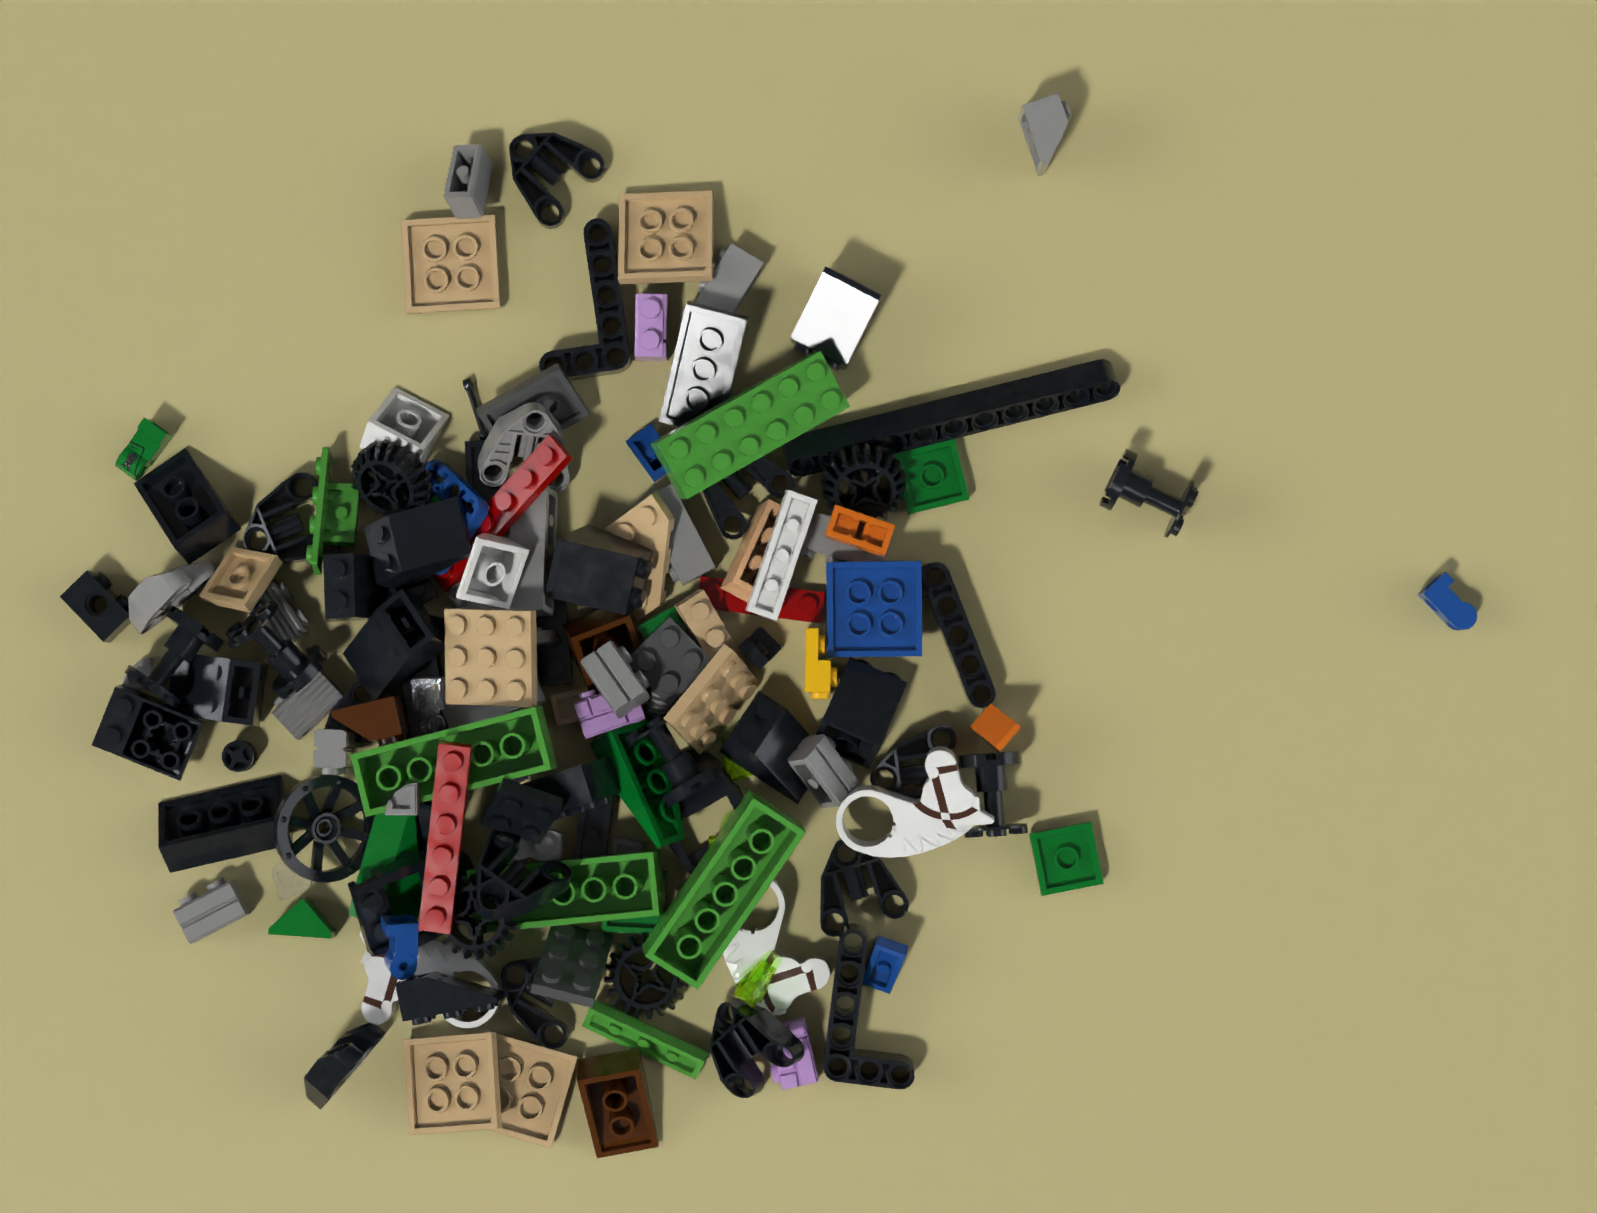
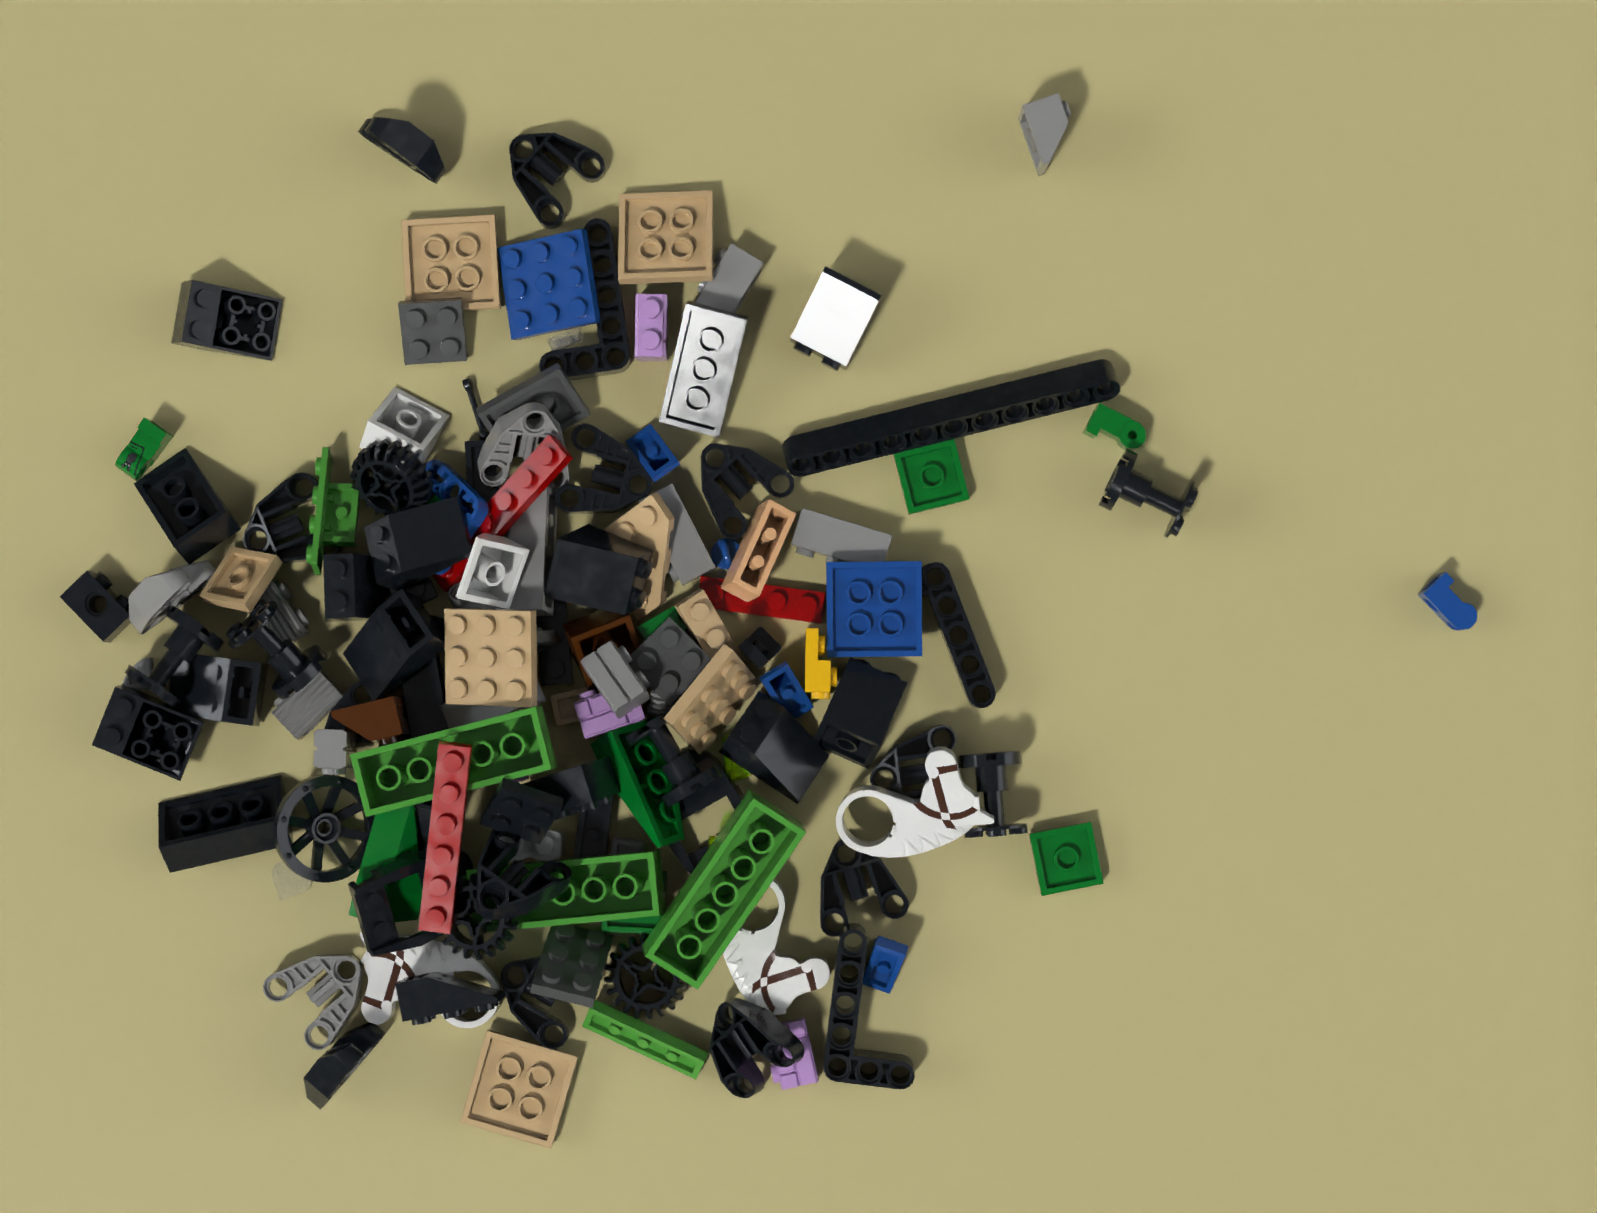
(211, 911): light grey brick -> none
(226, 320): none -> black slope
(234, 757): black wheel -> none
(303, 921): green slope -> none
(338, 1012): none -> light grey connector
(403, 945): blue leg -> none
(404, 801): light grey tile -> none
(406, 145): none -> black connector
(429, 697): clear plate -> none
(433, 330): none -> dark grey plate
(452, 1083): tan plate -> none
(468, 181): light grey brick -> none
(549, 284): none -> blue plate
(566, 339): none -> clear tile
(600, 501): none -> black connector
(617, 1102): reddish brown slope -> none
(724, 553): none -> blue tile
(750, 425): bright green brick -> none
(755, 983): clear neon green cone -> none
(781, 555): white fence -> none
(786, 690): none -> blue slope
(823, 770): light grey brick -> none
(859, 531): orange brick -> none
(863, 473): black gear -> none
(995, 727): orange slope -> none
(1115, 425): none -> green leg

